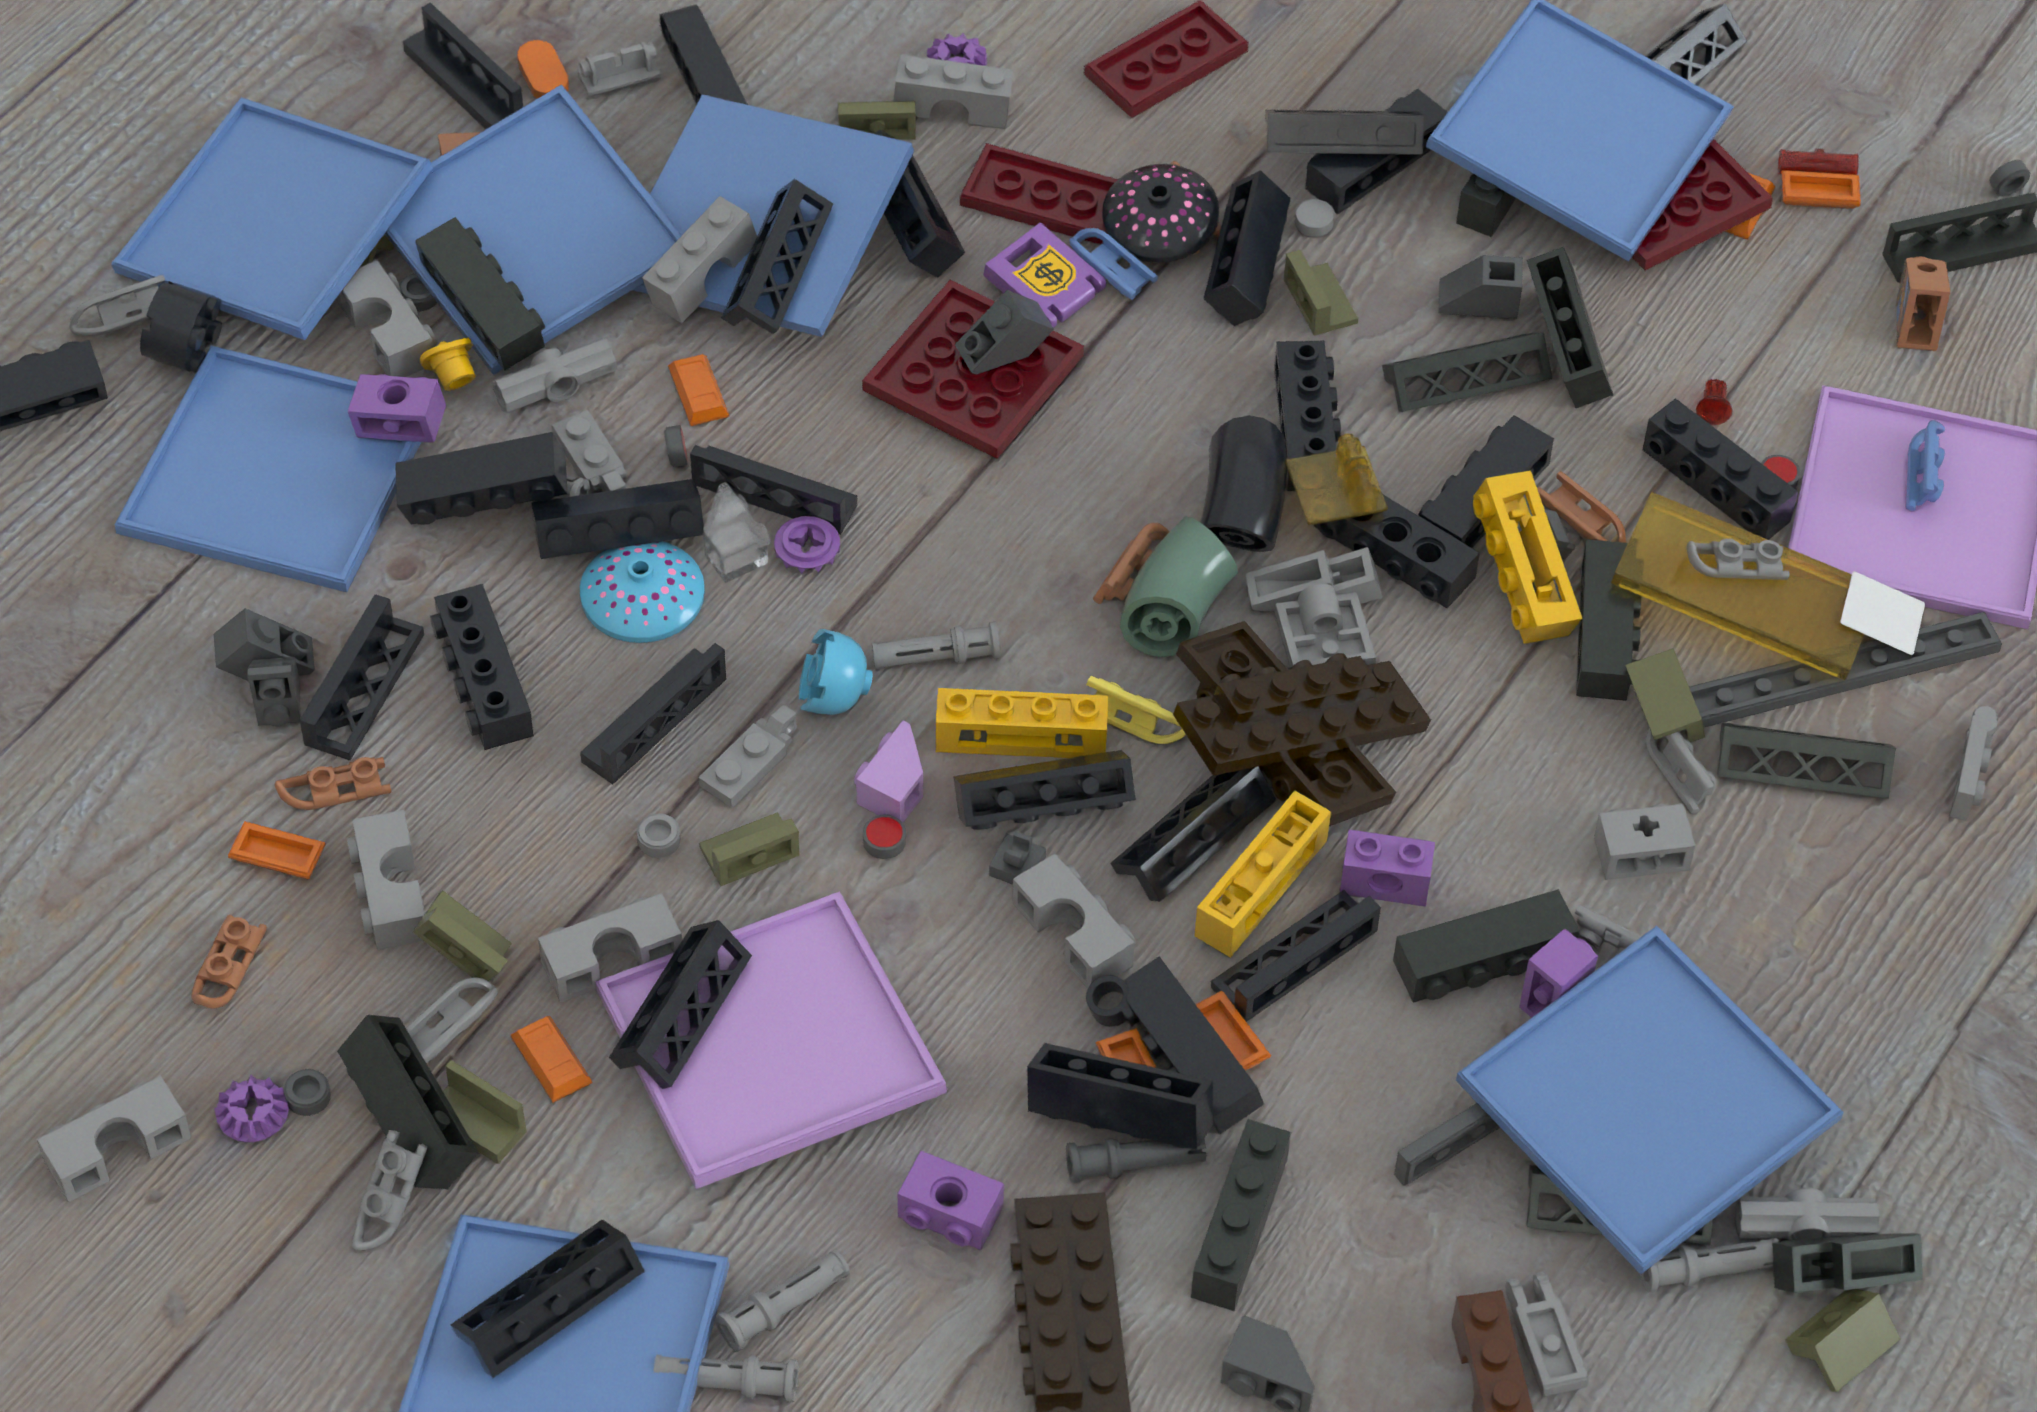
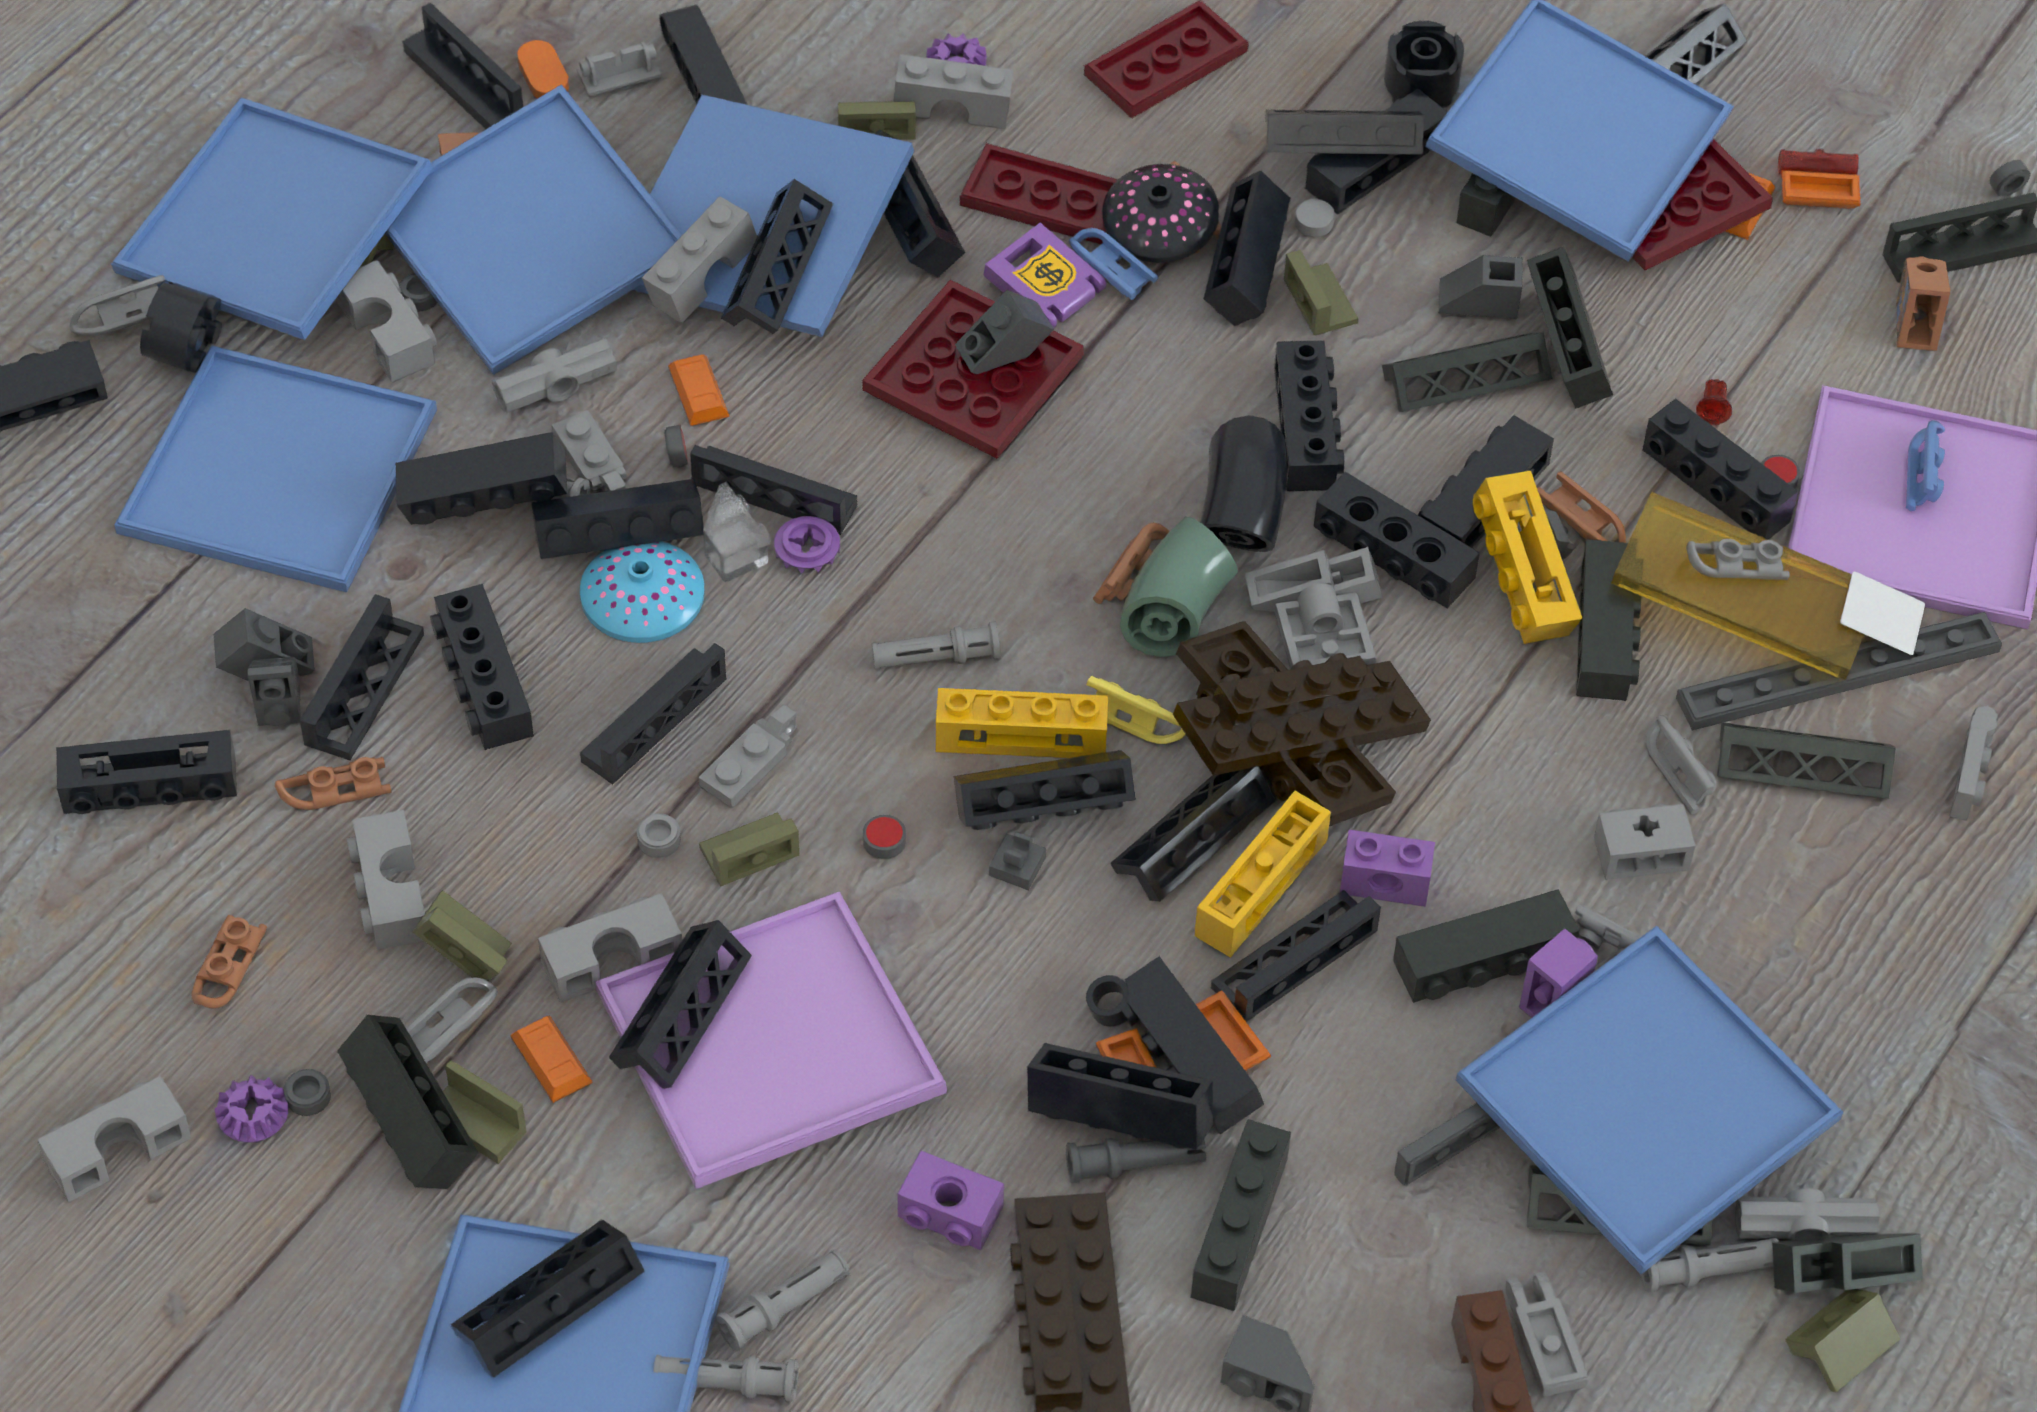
(146, 772): none -> black brick
(276, 850): orange tile -> none
(378, 1197): light grey piece -> none
(397, 408): medium lavender brick -> none
(450, 363): yellow piece -> none
(481, 293): pearl dark grey brick -> none
(834, 674): medium azure cylinder -> none
(893, 777): lavender slope -> none
(1056, 894): light grey arch -> none
(1337, 483): clear yellow hinge -> none
(1424, 59): none -> black brick
(1665, 696): olive panel -> none

